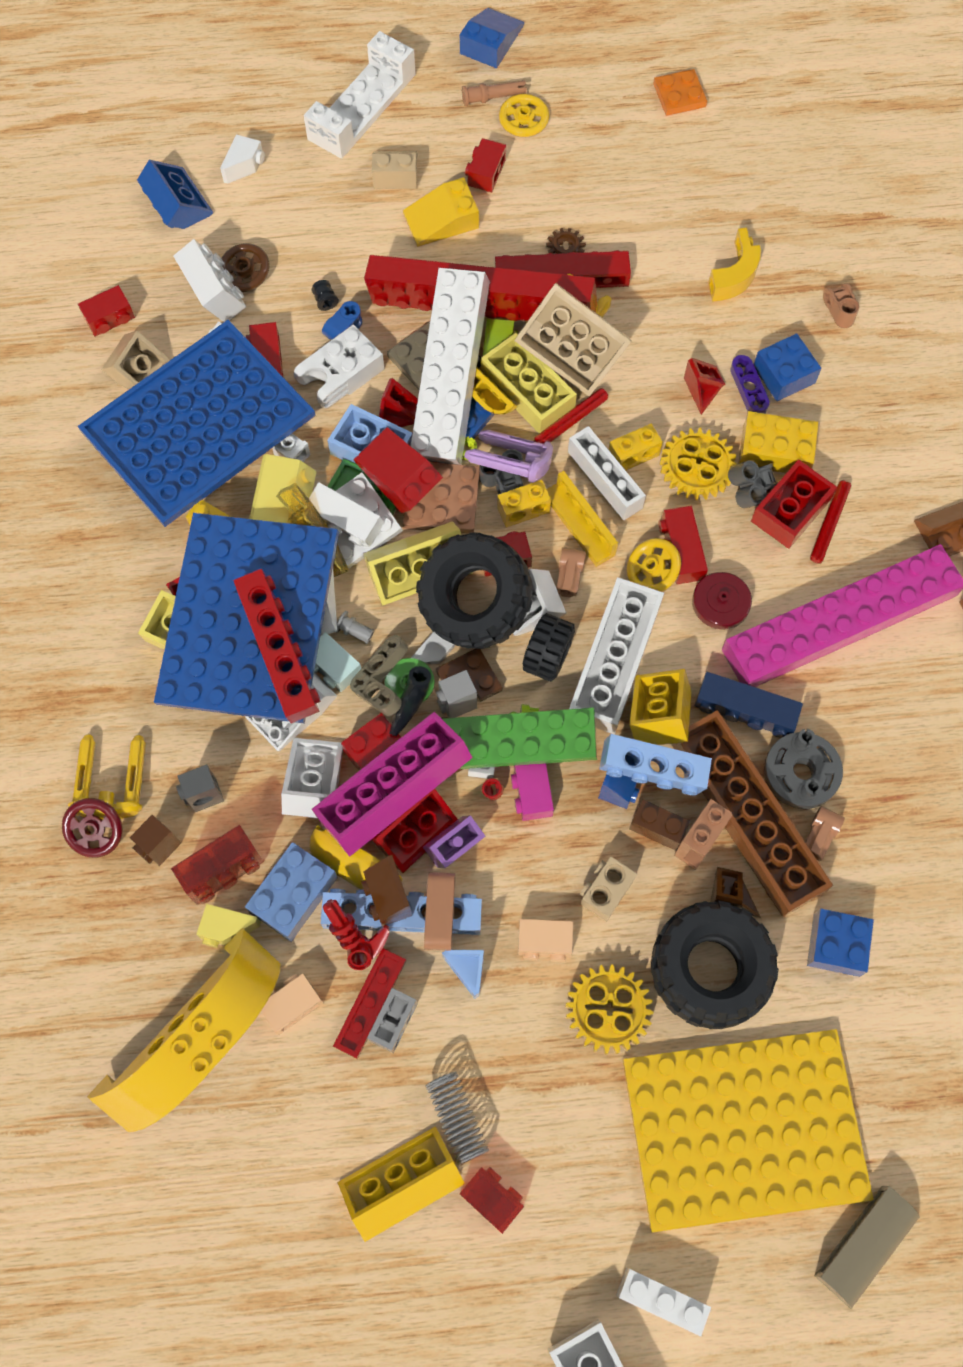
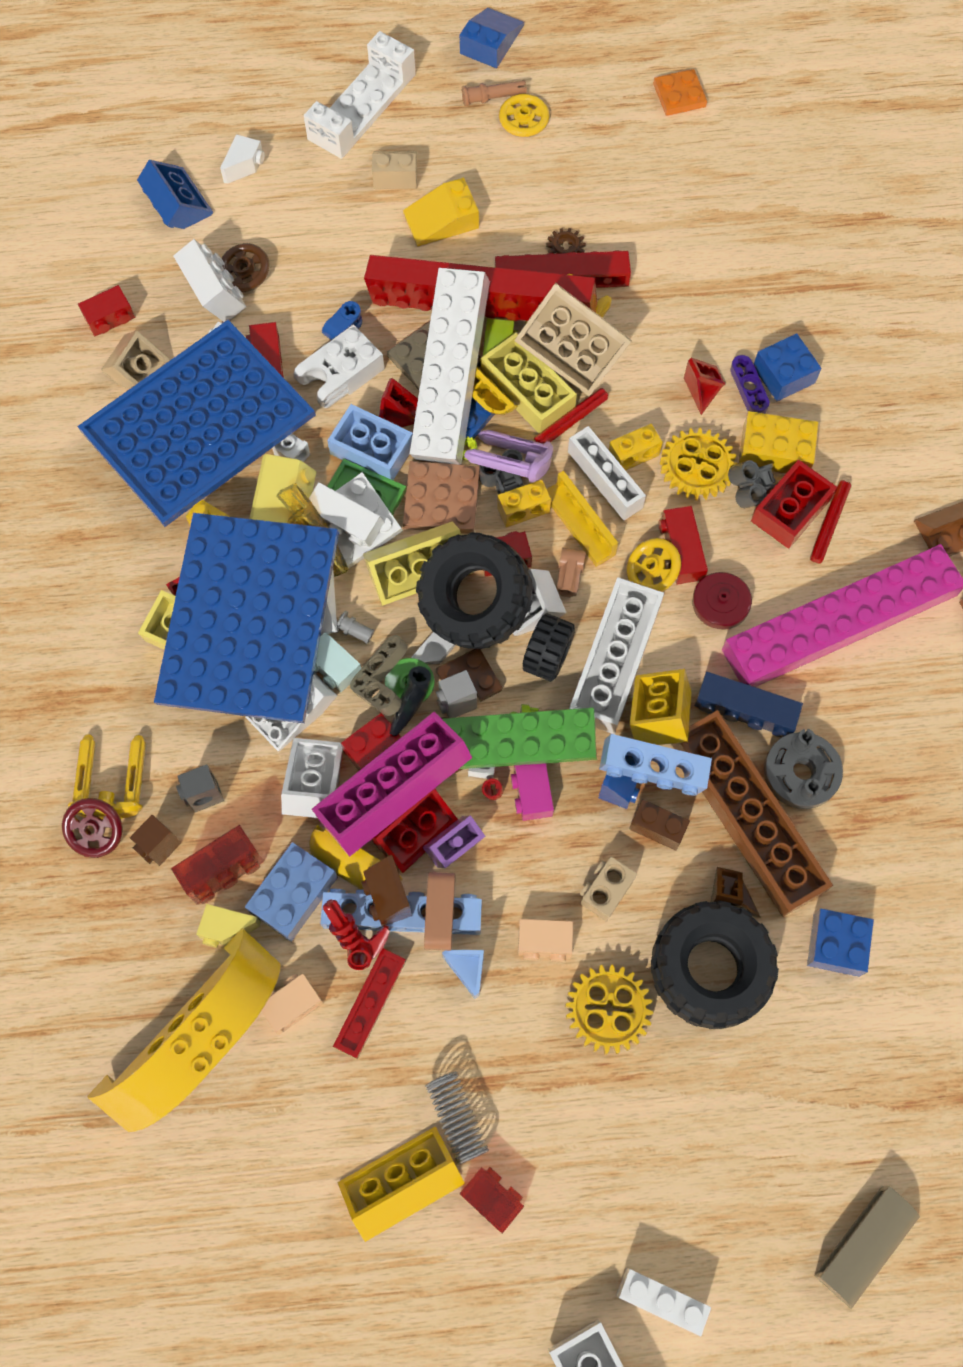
(250, 589): red brick -> none
(324, 295): black bush -> none
(392, 1020): light grey brick -> none
(397, 470): red slope -> none
(486, 165): red brick -> none
(703, 834): nougat panel -> none
(734, 280): yellow arch -> none
(746, 1130): yellow plate -> none
(824, 828): nougat piece -> none
(841, 305): nougat piece -> none

